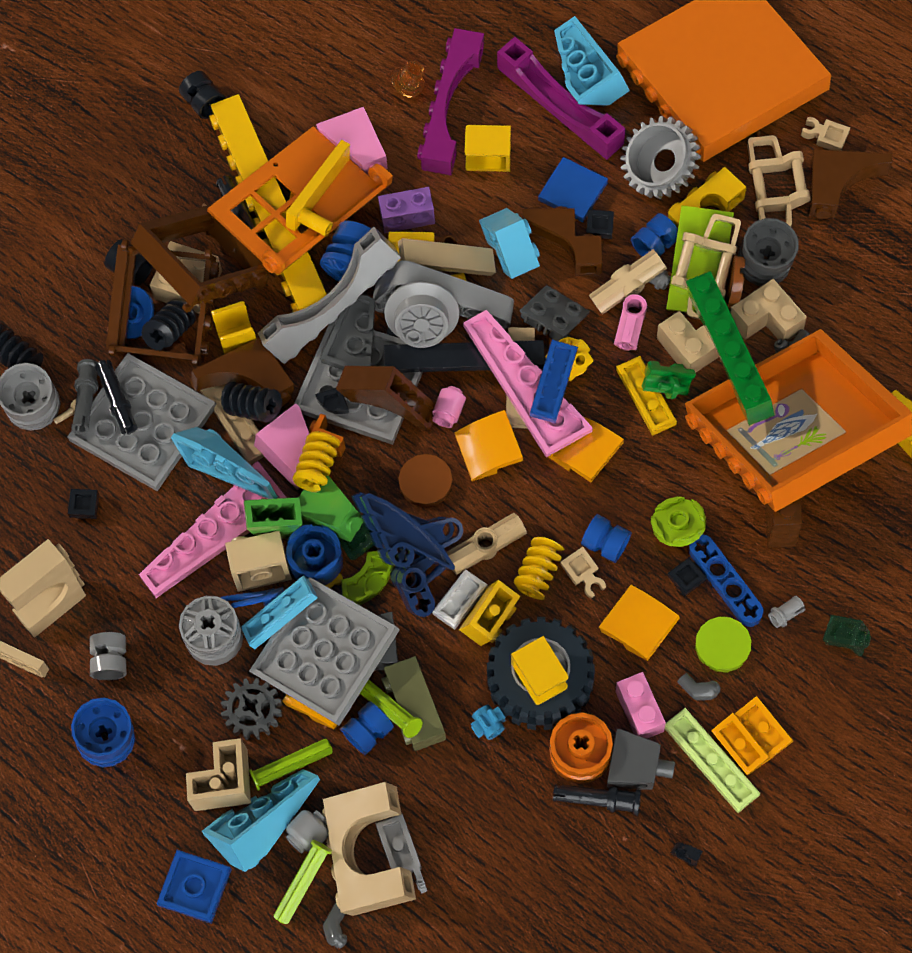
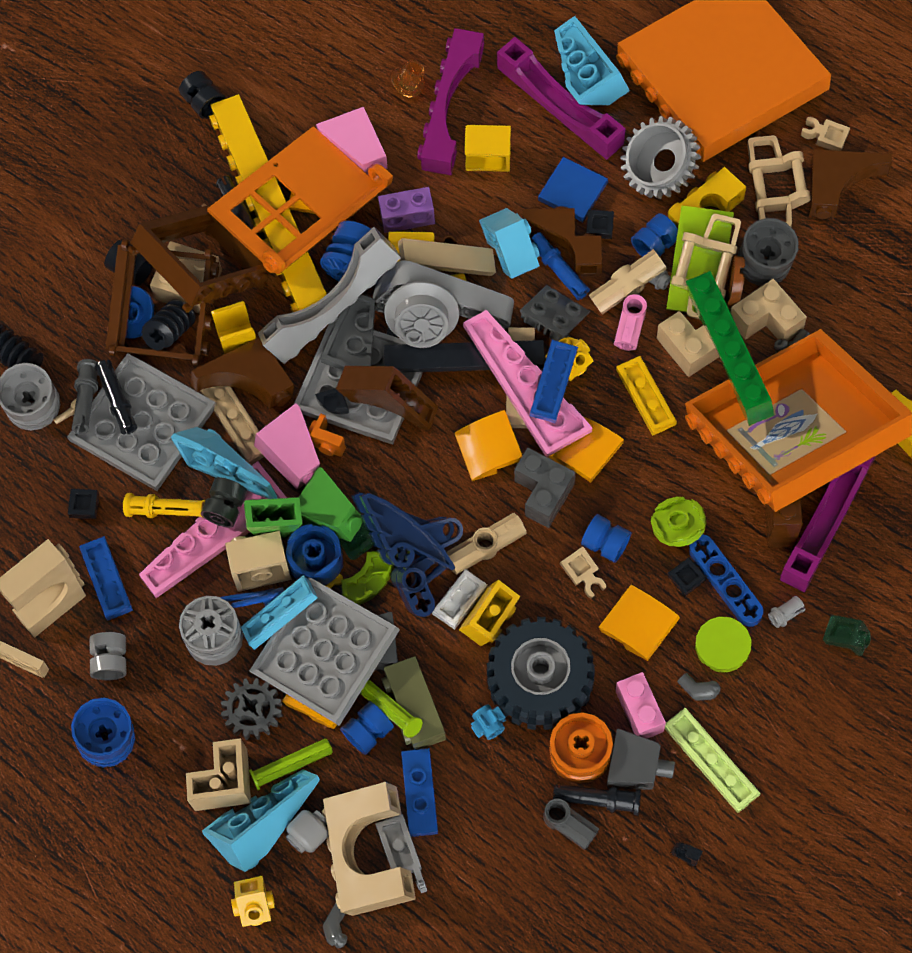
(105, 578): none -> blue plate
(153, 506): none -> yellow pin
(194, 886): blue tile -> none
(224, 500): none -> pearl dark grey wheel
(251, 402): black piece -> none
(252, 901): none -> yellow brick
(300, 210): yellow piece -> none
(301, 882): lime axle -> none
(315, 461): yellow piece -> none
(419, 792): none -> blue plate
(425, 480): dark orange tile -> none
(448, 406): bright pink brick -> none
(536, 567): yellow piece -> none
(539, 670): yellow piece -> none
(549, 484): none -> dark grey brick
(552, 258): none -> blue pin
(572, 825): none -> dark grey piece
(667, 380): green hips -> none
(752, 735): light orange slope -> none
(823, 527): none -> magenta arch

